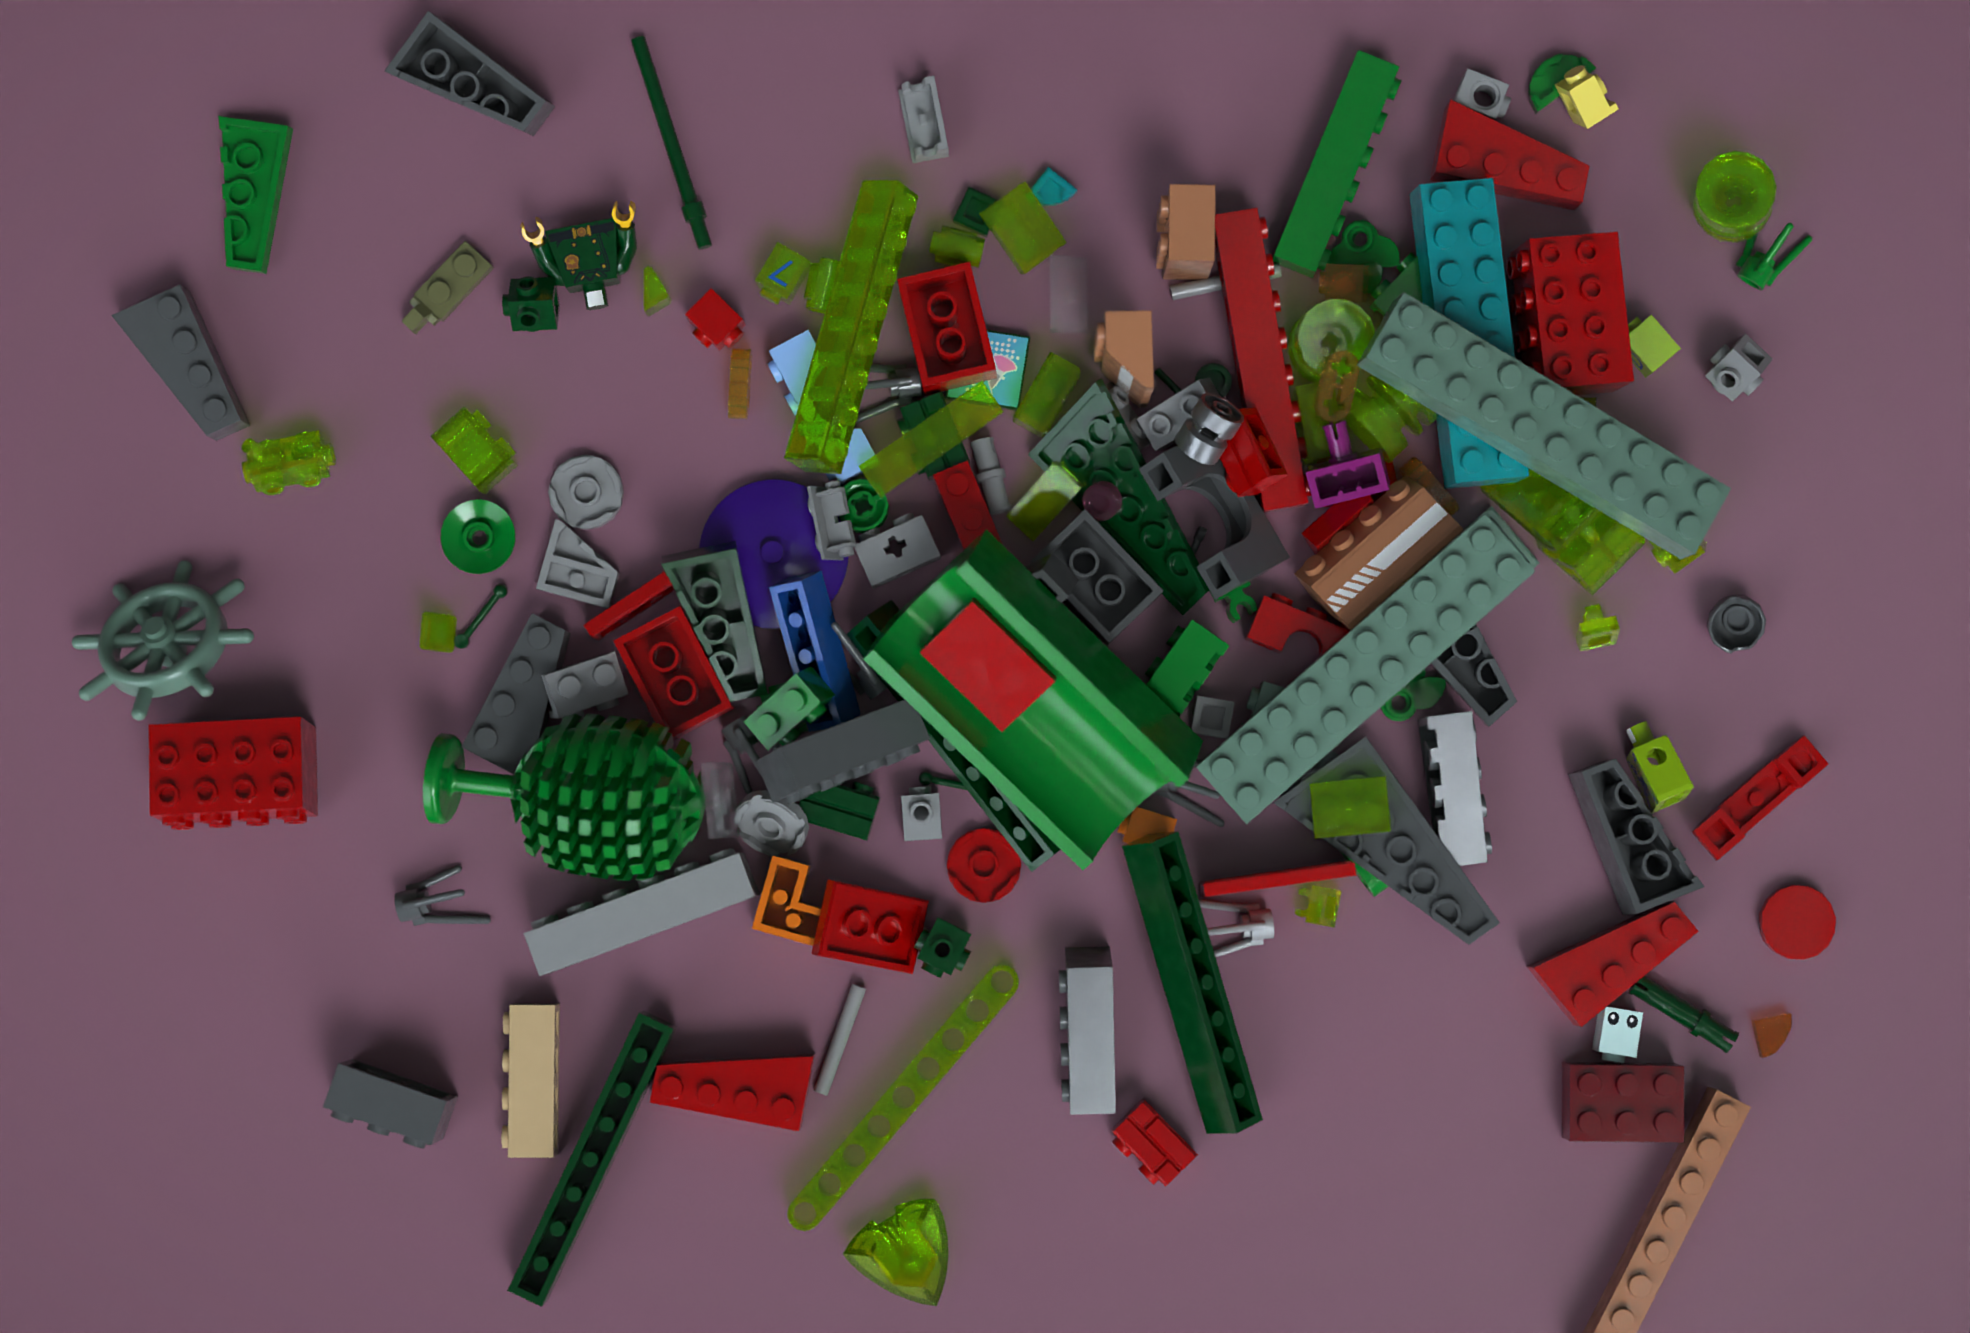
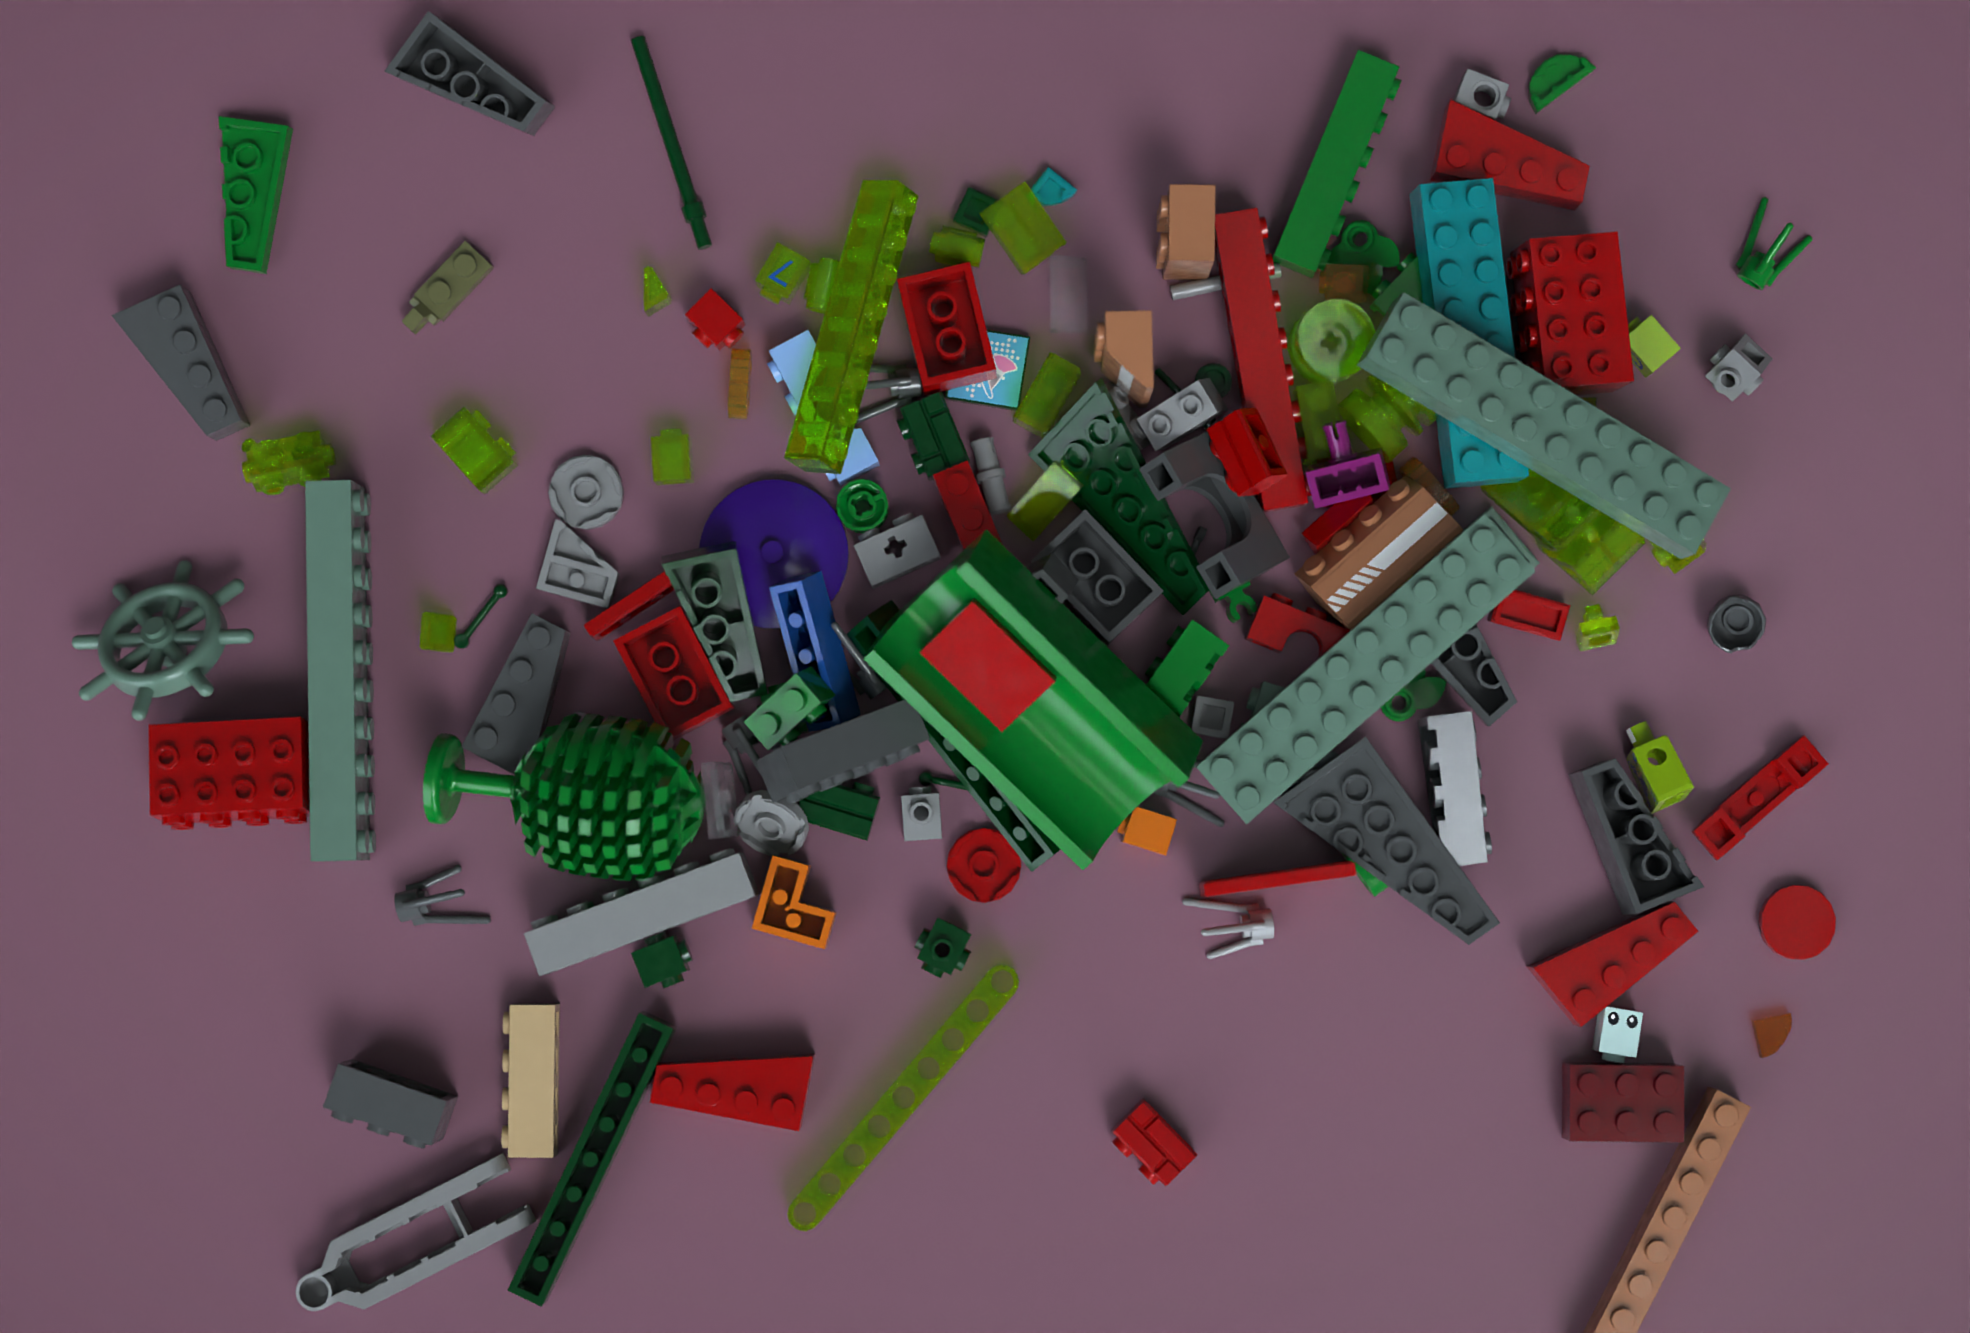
(337, 1279): none -> light grey piece
(338, 671): none -> sand green brick
(459, 533): green dish -> none
(532, 304): dark green brick -> none
(585, 685): light grey bracket -> none
(587, 254): dark green torso -> none
(662, 960): none -> dark green brick
(672, 458): none -> clear neon green brick
(832, 537): light grey hinge -> none
(839, 1039): light grey bar -> none
(869, 926): red tile -> none
(905, 1252): clear neon green brick -> none
(923, 120): light grey hinge -> none
(931, 439): clear neon green tile -> none
(1089, 1030): wedge -> none
(1102, 500): clear pink tile -> none
(1192, 983): dark green brick -> none
(1211, 425): flat silver wheel -> none
(1322, 905): clear neon green tile -> none
(1328, 383): clear orange beam -> none
(1350, 807): clear neon green plate -> none
(1531, 614): none -> red tile
(1585, 97): light yellow brick -> none
(1696, 1020): dark green pin -> none
(1733, 176): clear neon green wheel -> none

